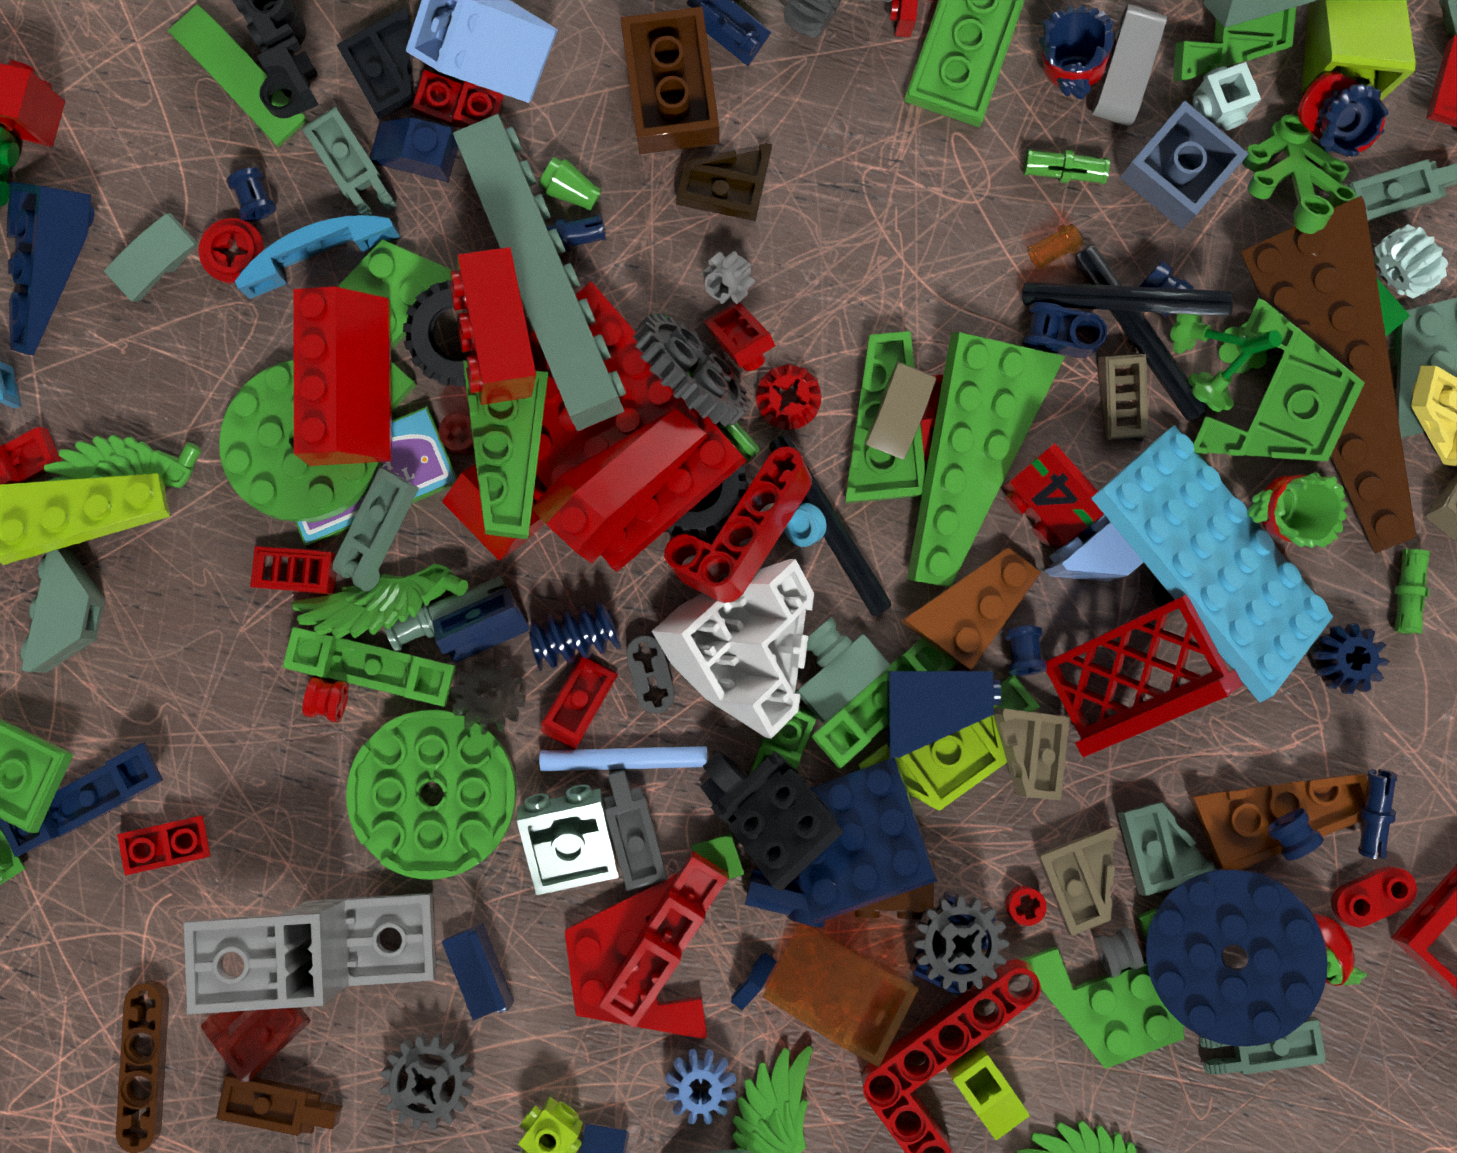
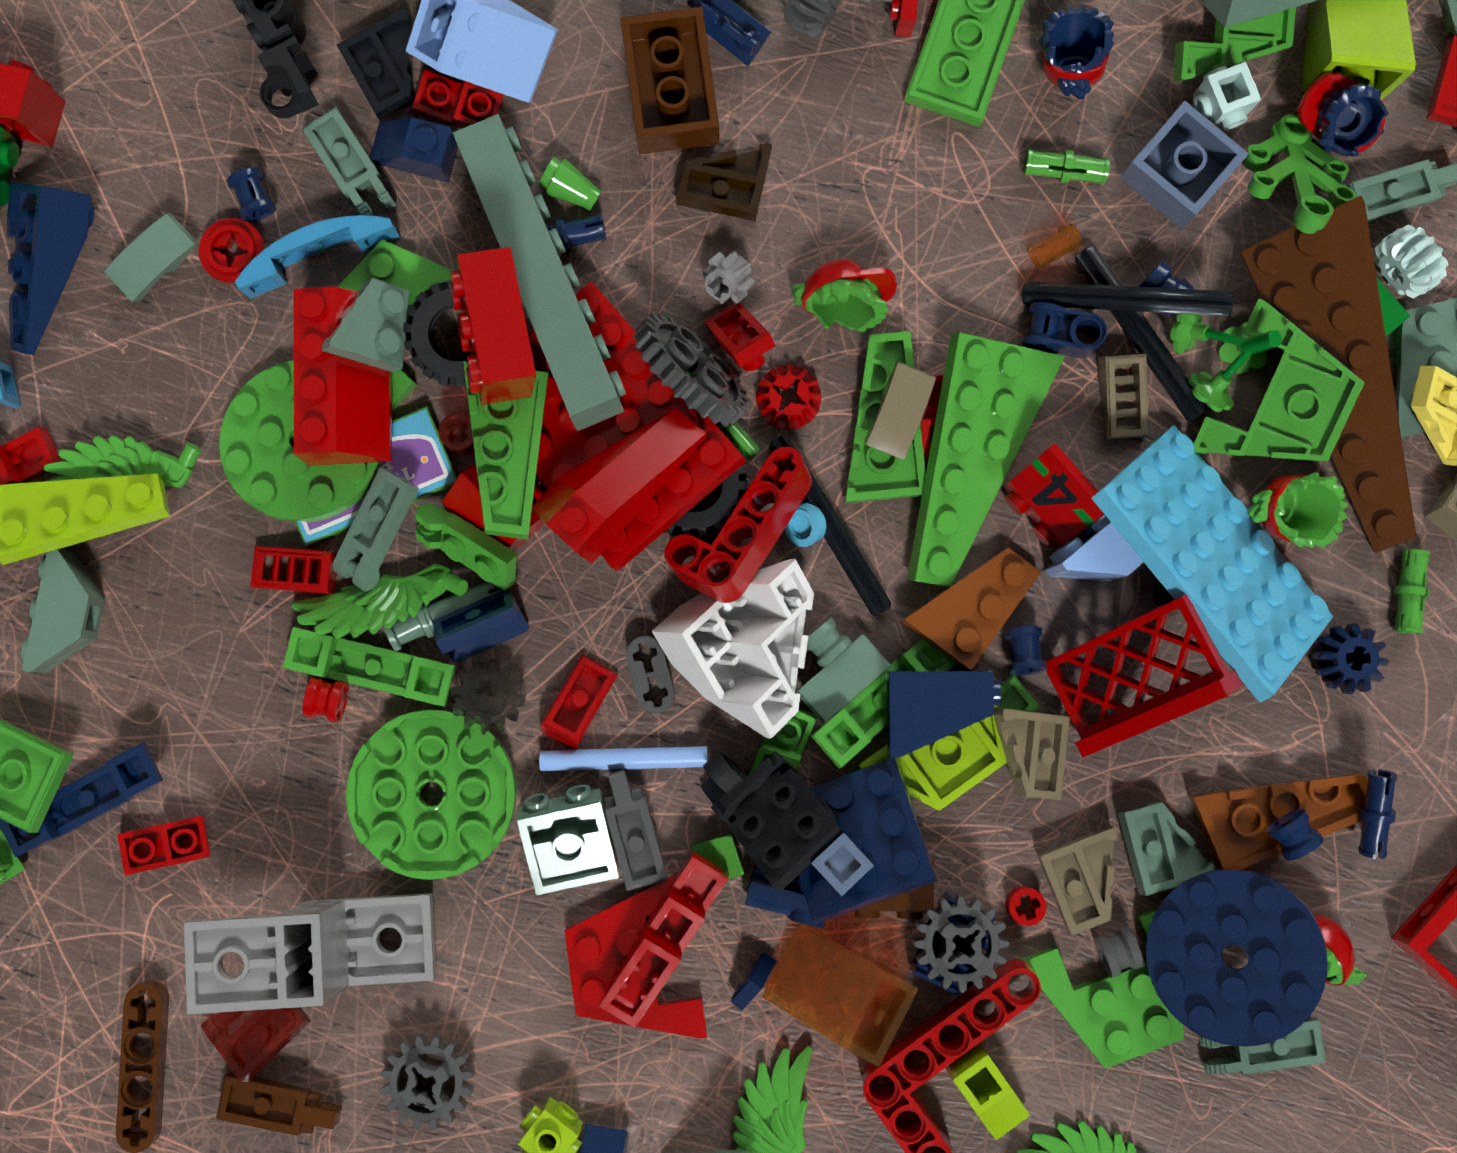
(233, 72): bright green slope -> none
(372, 327): none -> sand green wing
(466, 545): none -> bright green hinge
(478, 972): dark blue panel -> none
(573, 635): dark blue piece -> none
(700, 1103): medium blue gear -> none
(842, 864): none -> sand blue tile
(846, 294): none -> bright green hair
(1129, 65): light grey beam -> none
(1376, 895): red plate -> none

